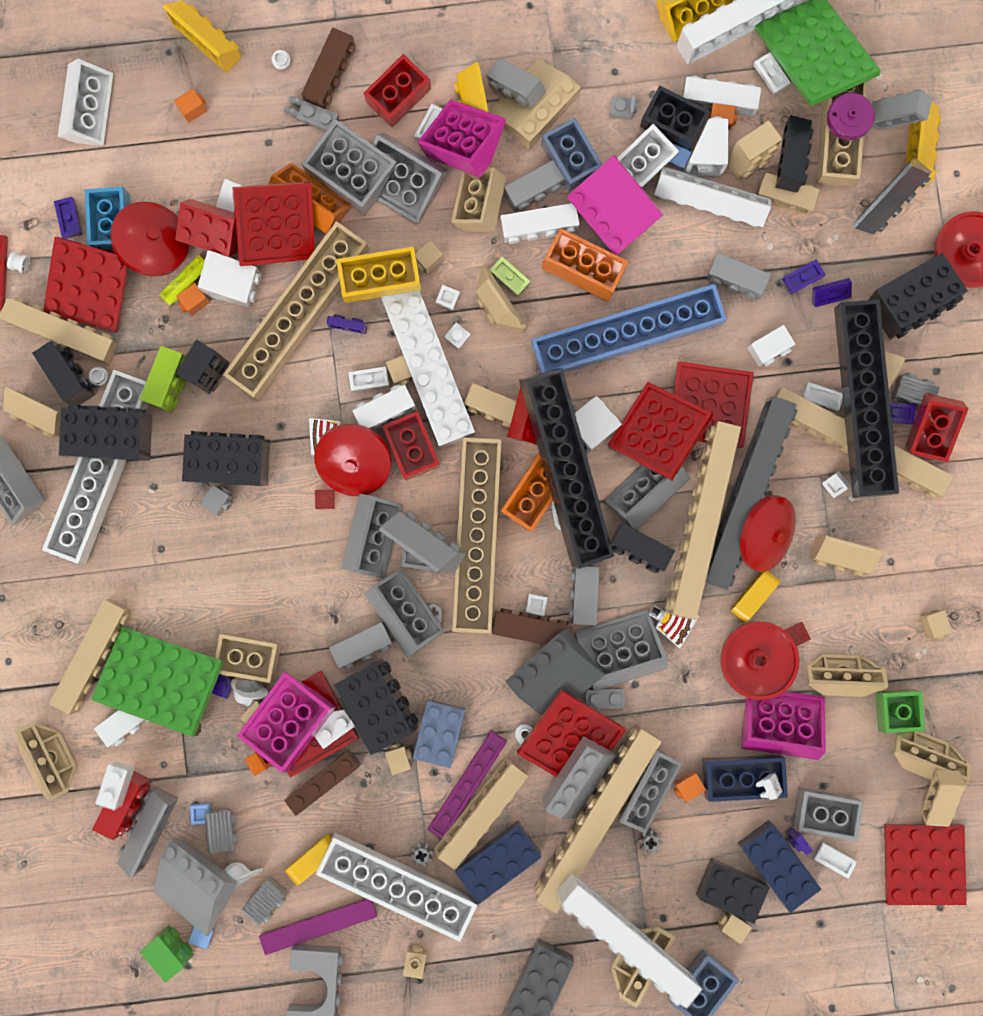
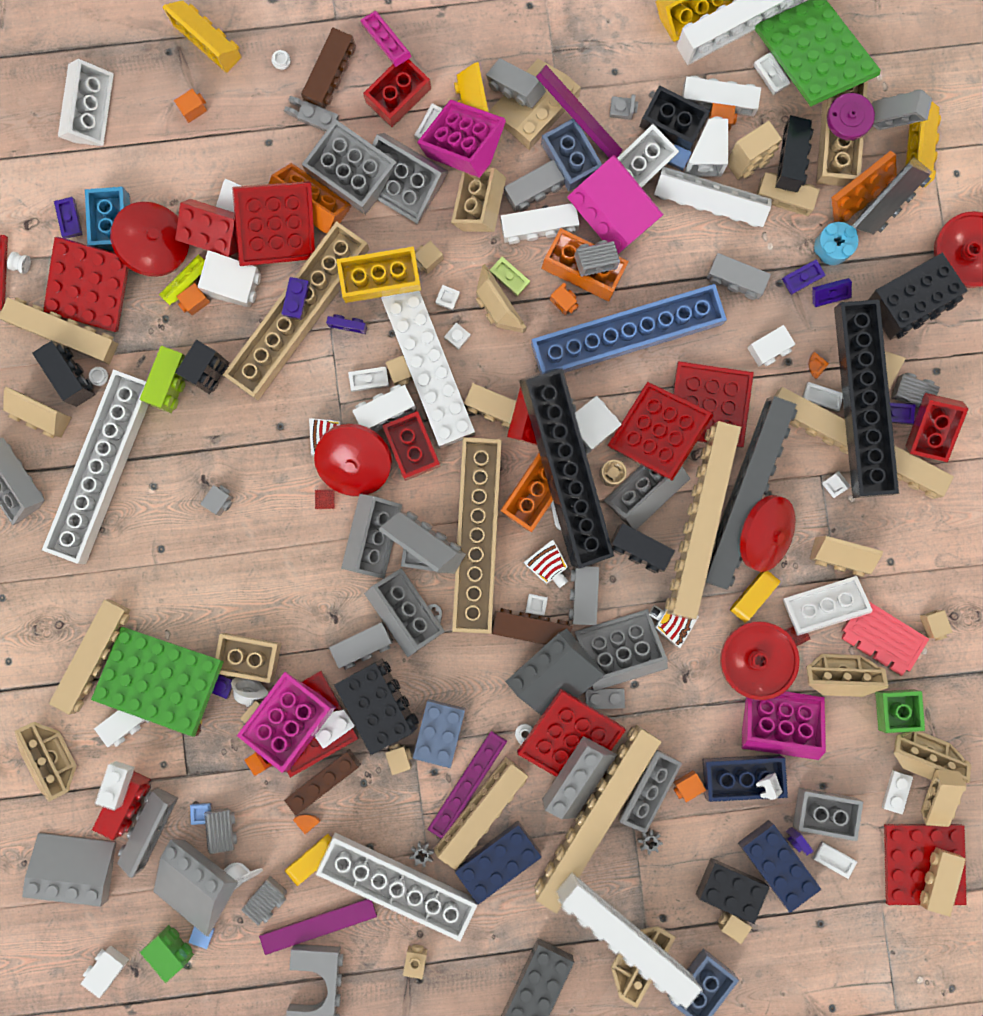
(70, 870): none -> light grey slope
(103, 973): none -> white brick
(104, 433): black brick -> none
(226, 459): black brick -> none
(295, 298): none -> dark purple plate
(306, 822): none -> orange tile
(385, 38): none -> dark pink tile
(548, 564): none -> torso
(564, 300): none -> orange brick
(578, 112): none -> magenta tile
(596, 258): none -> light grey brick
(612, 473): none -> tan wheel
(817, 365): none -> orange tile
(827, 605): none -> white plate
(833, 234): none -> medium azure brick
(864, 188): none -> orange plate
(886, 636): none -> coral hinge
(897, 792): none -> white plate
(942, 882): none -> tan brick

